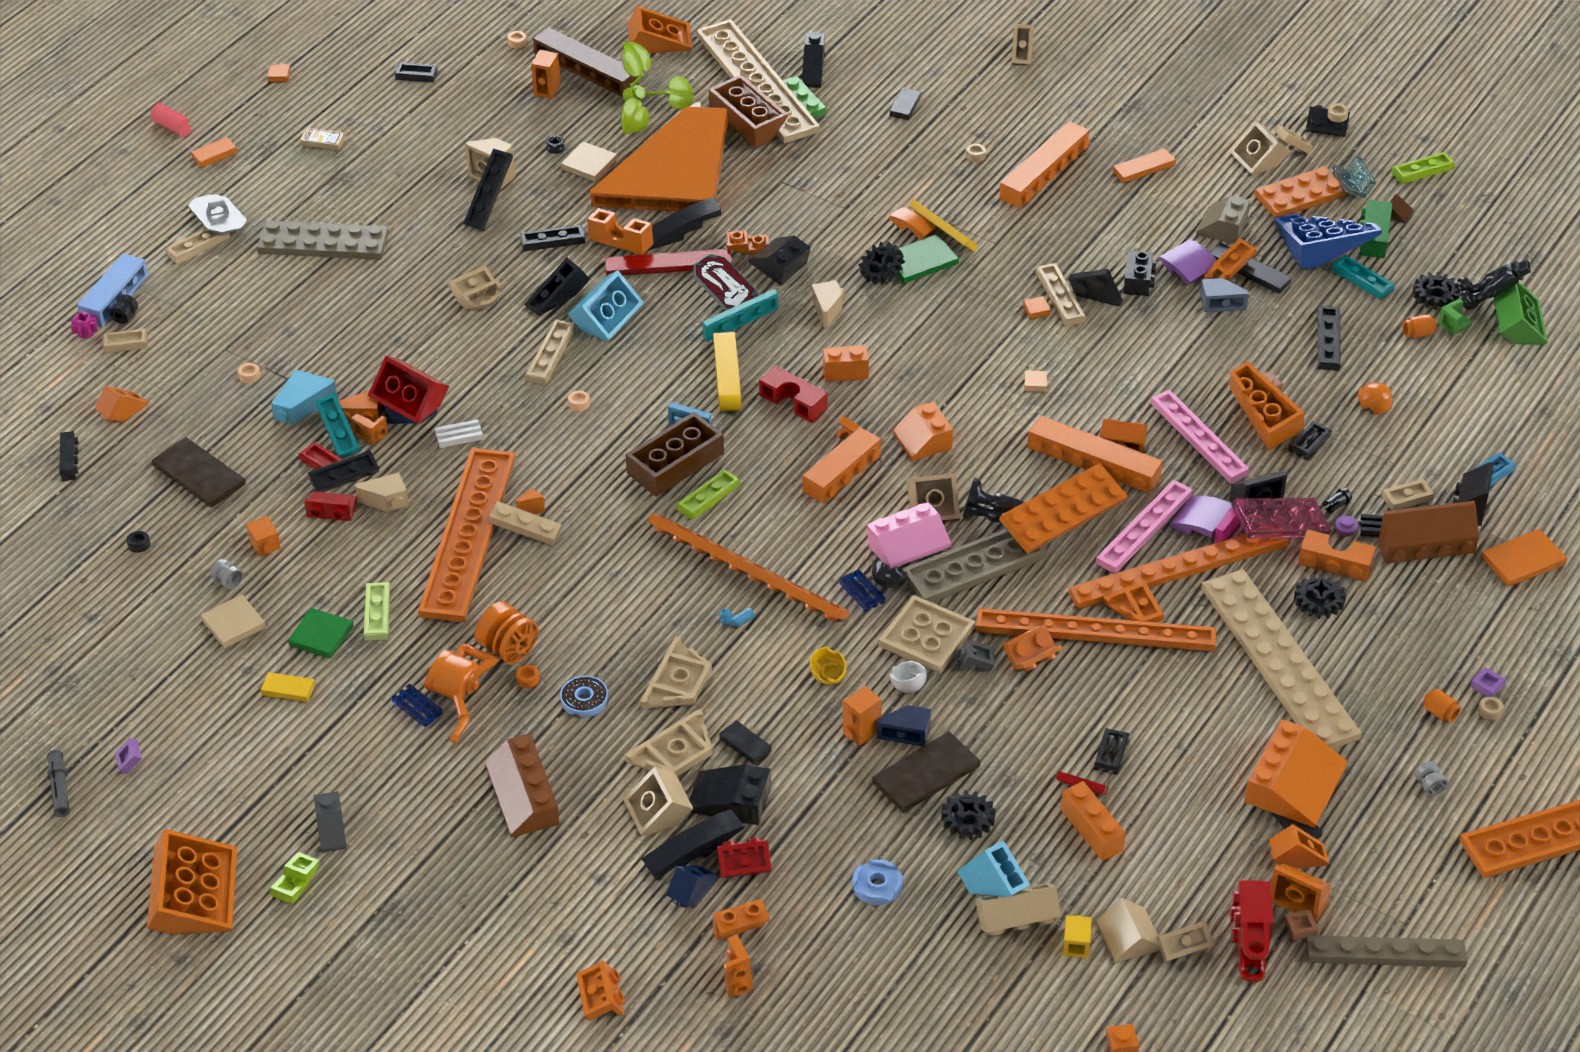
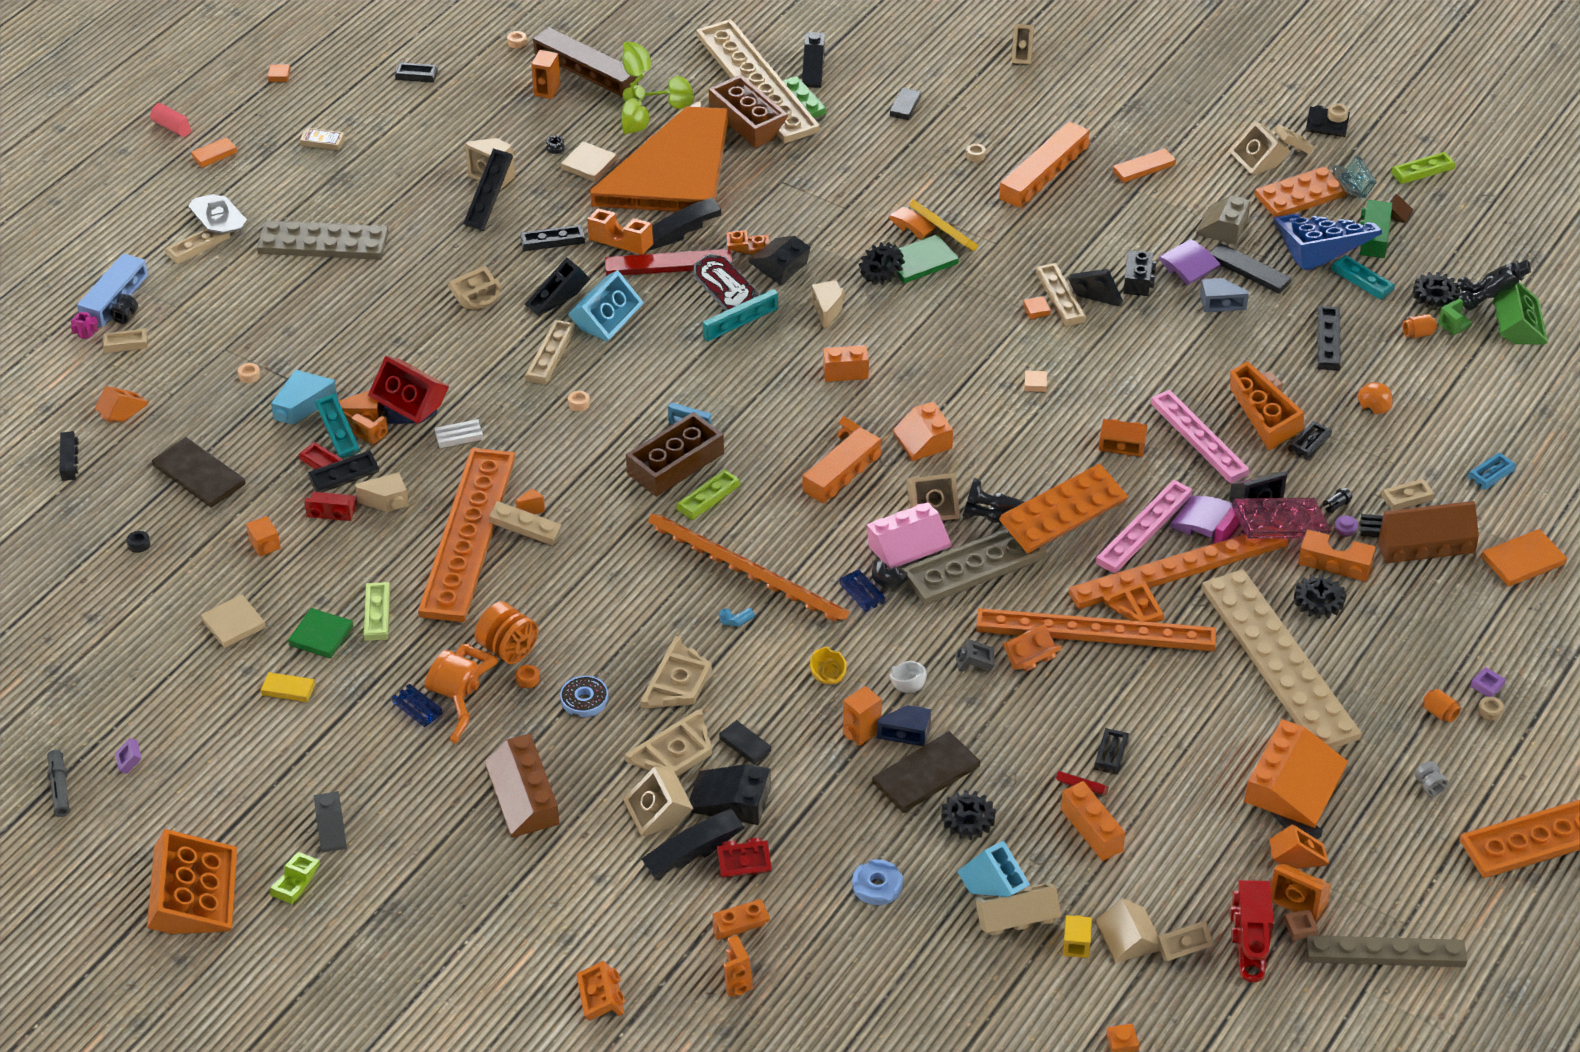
(227, 574): light grey wheel -> none
(659, 32): orange slope -> none
(690, 884): dark blue slope -> none
(727, 372): yellow beam -> none
(780, 384): red arch -> none
(926, 633): tan plate -> none
(1089, 450): orange brick -> none
(1232, 260): orange hinge -> none
(1475, 488): black slope -> none

